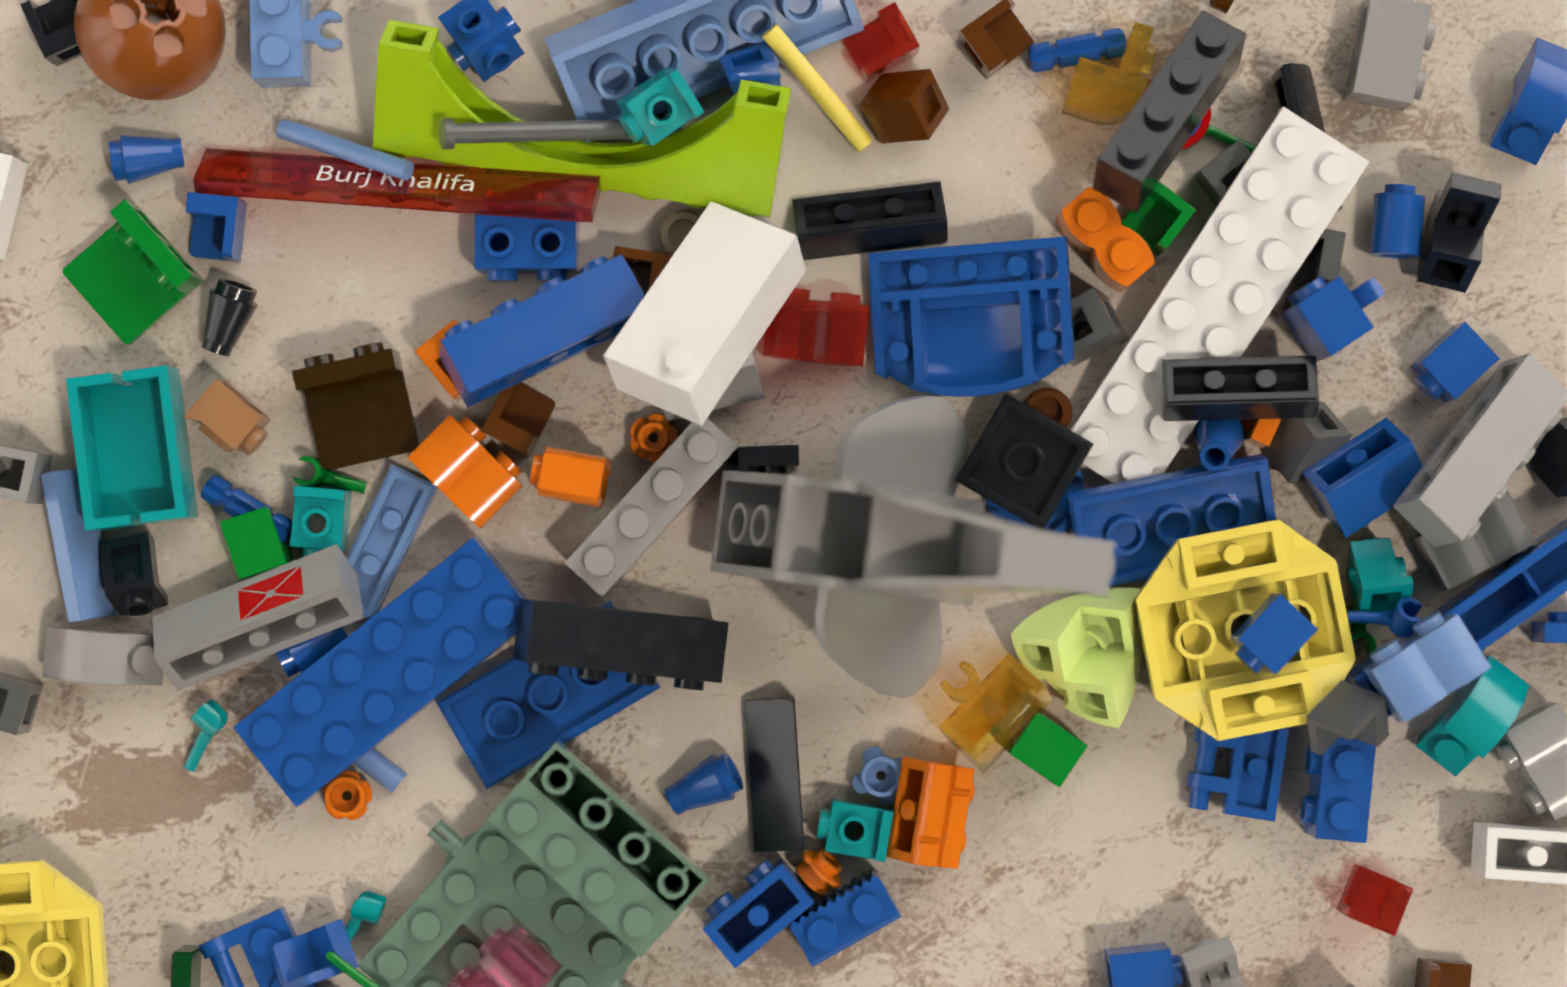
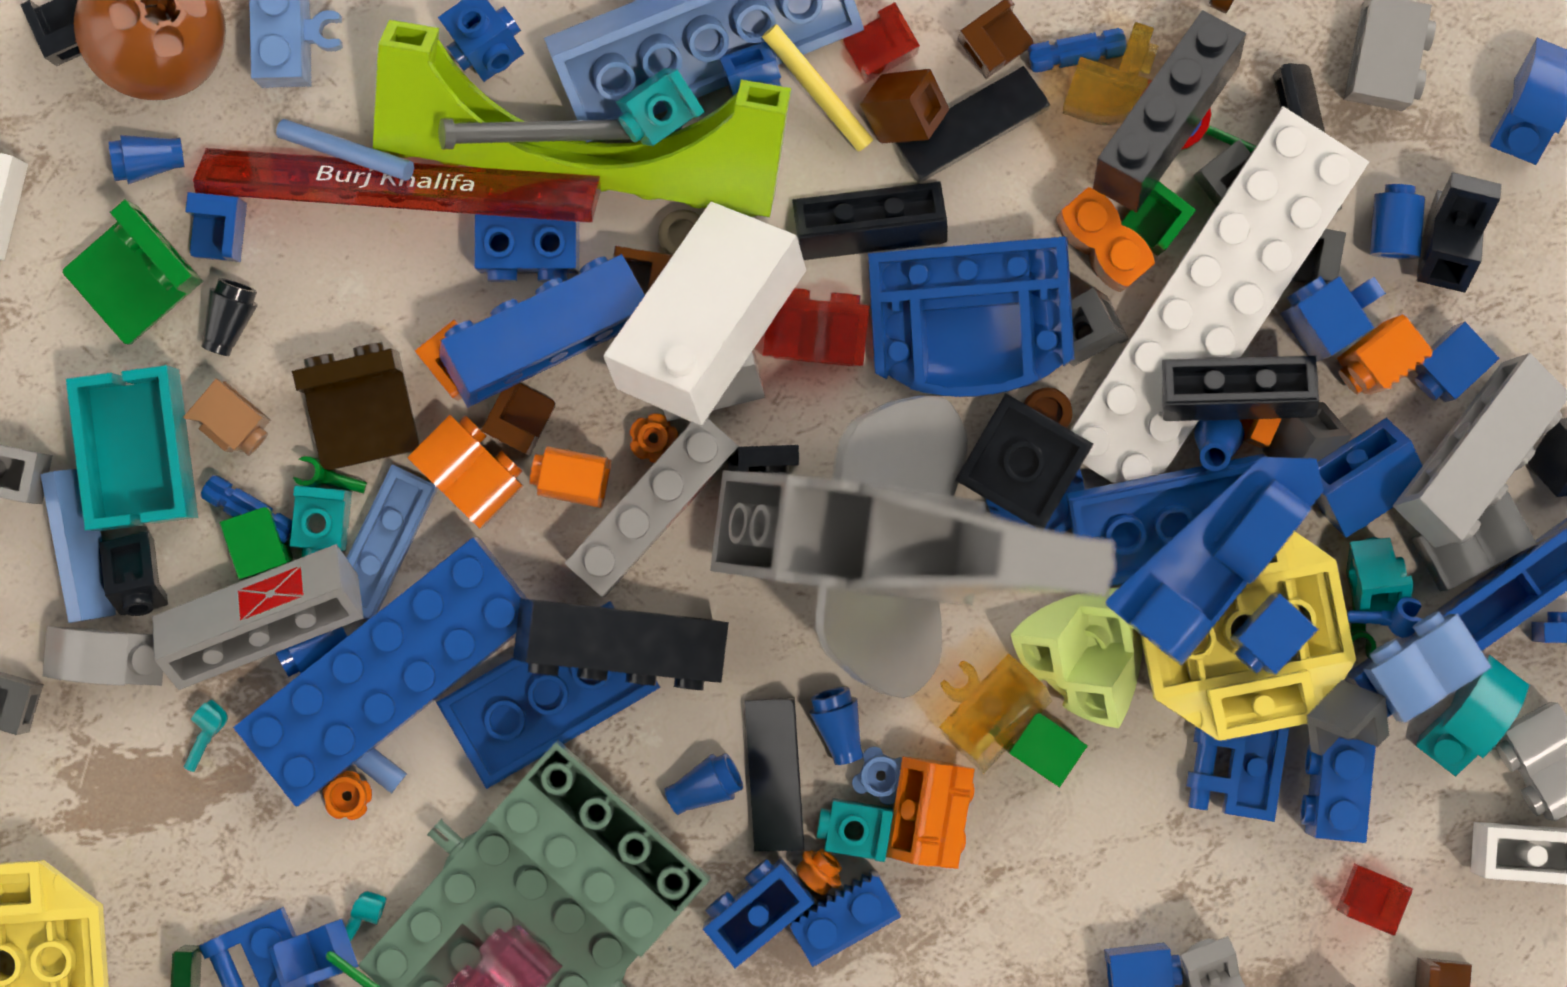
(838, 723): none -> blue cone
(976, 123): none -> black slope
(1217, 554): none -> blue panel
(1383, 356): none -> orange brick

